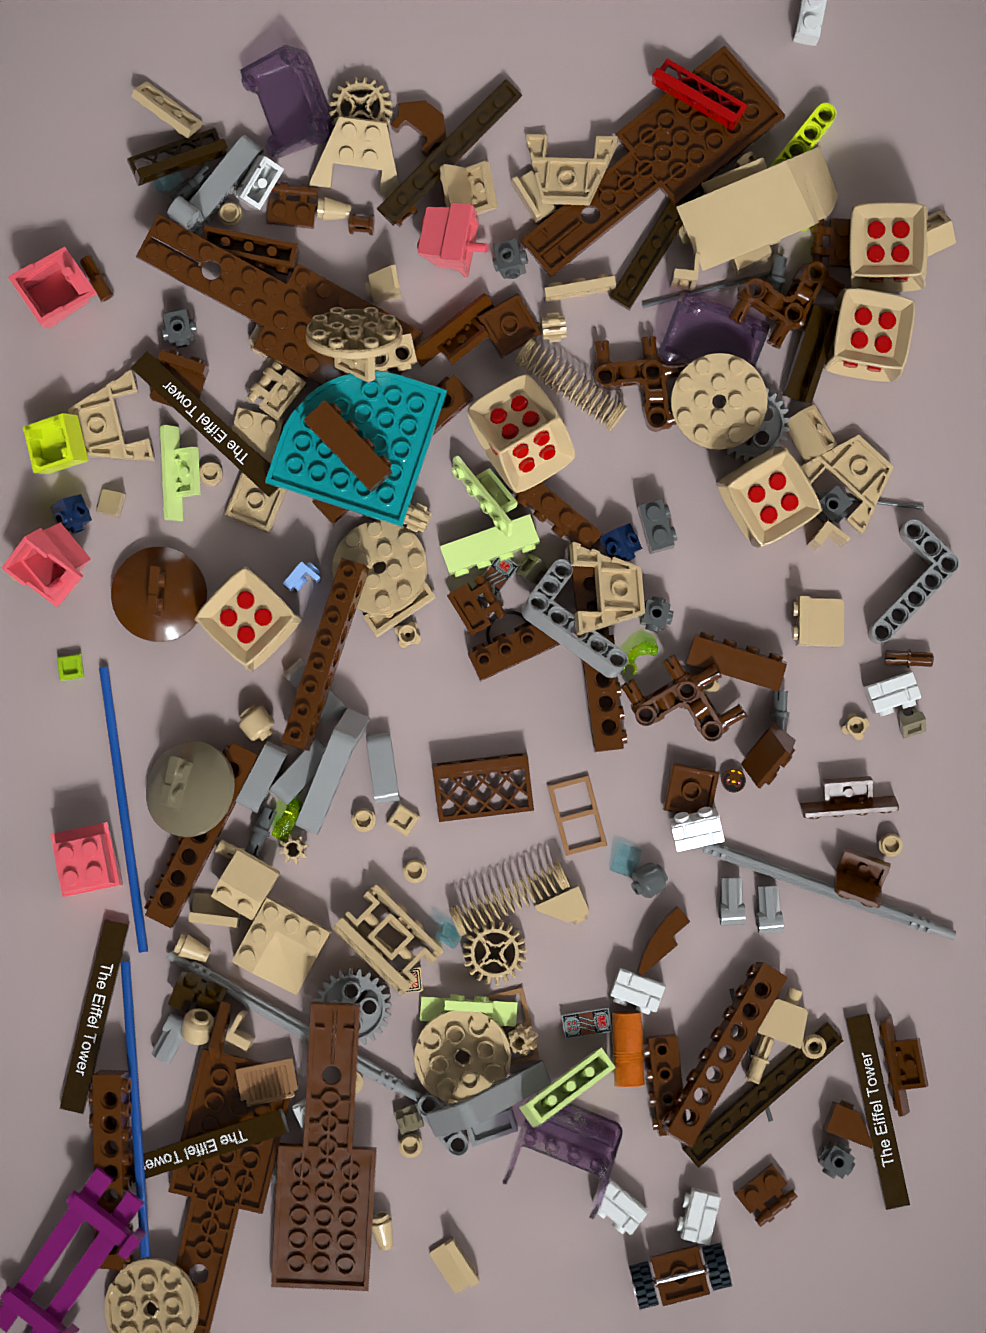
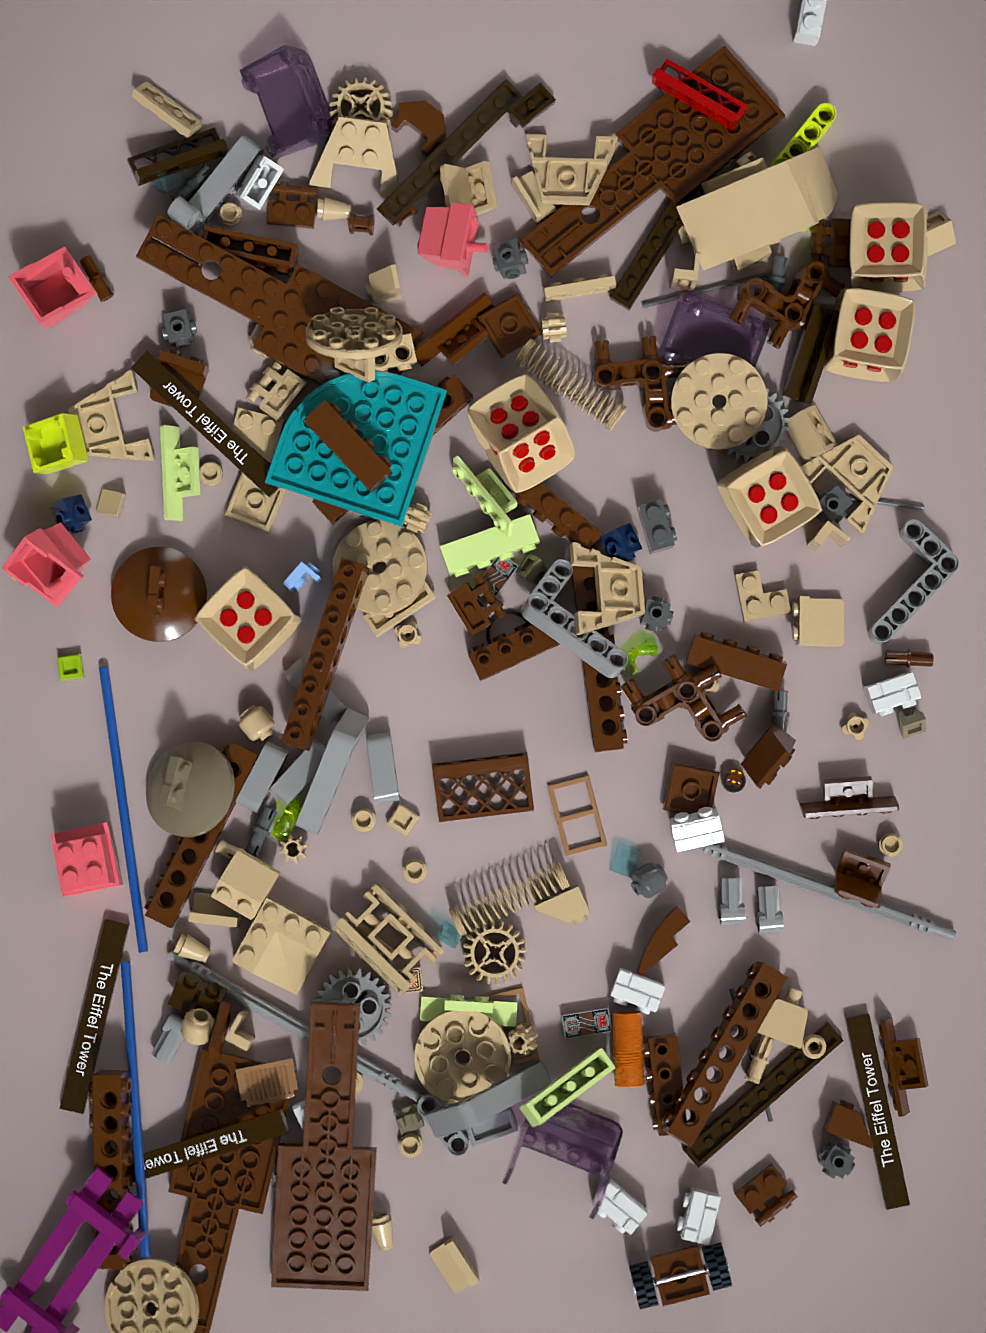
(530, 106): none -> dark brown plate
(756, 603): none -> tan plate

